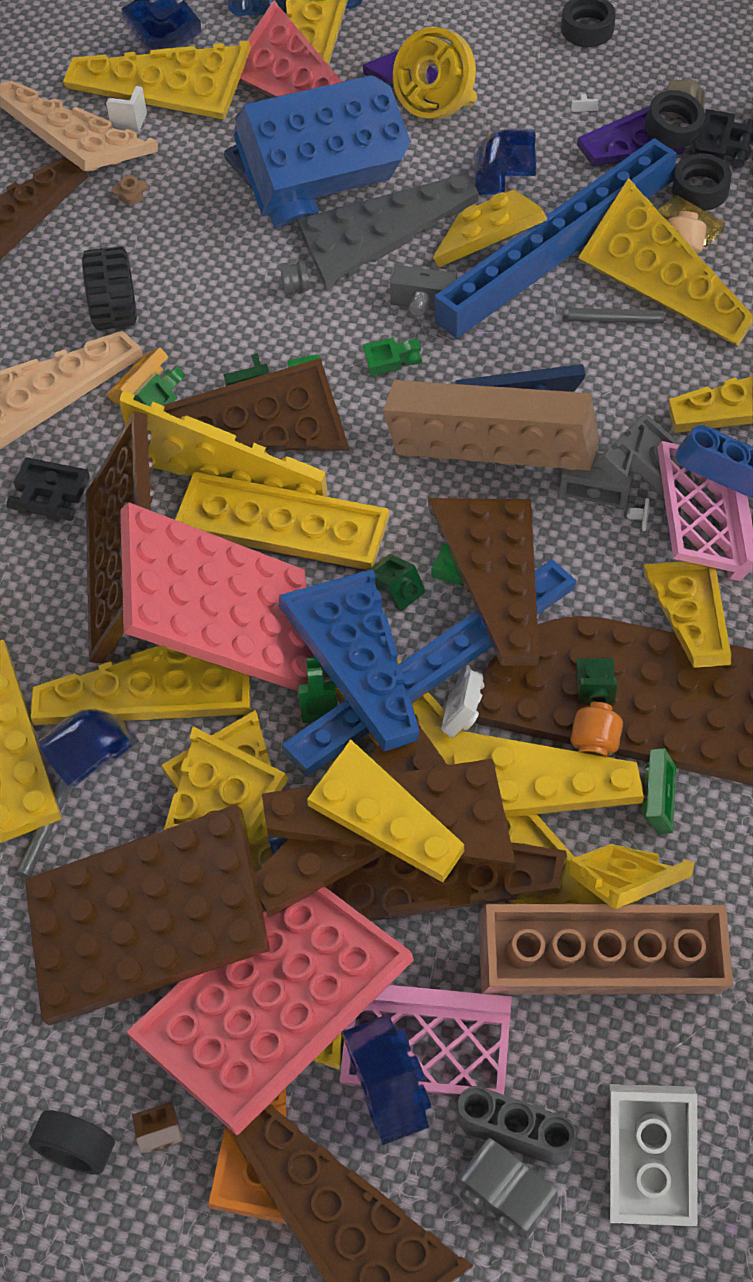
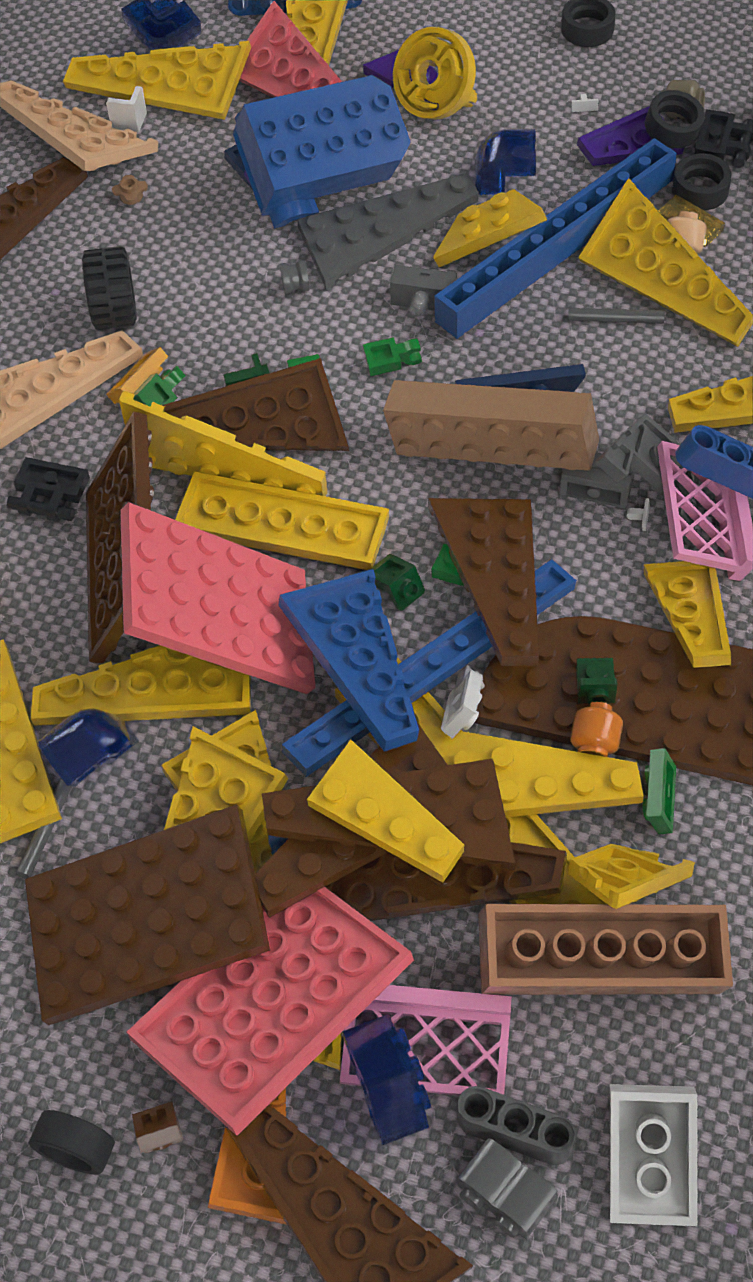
(317, 696): green plate -> none

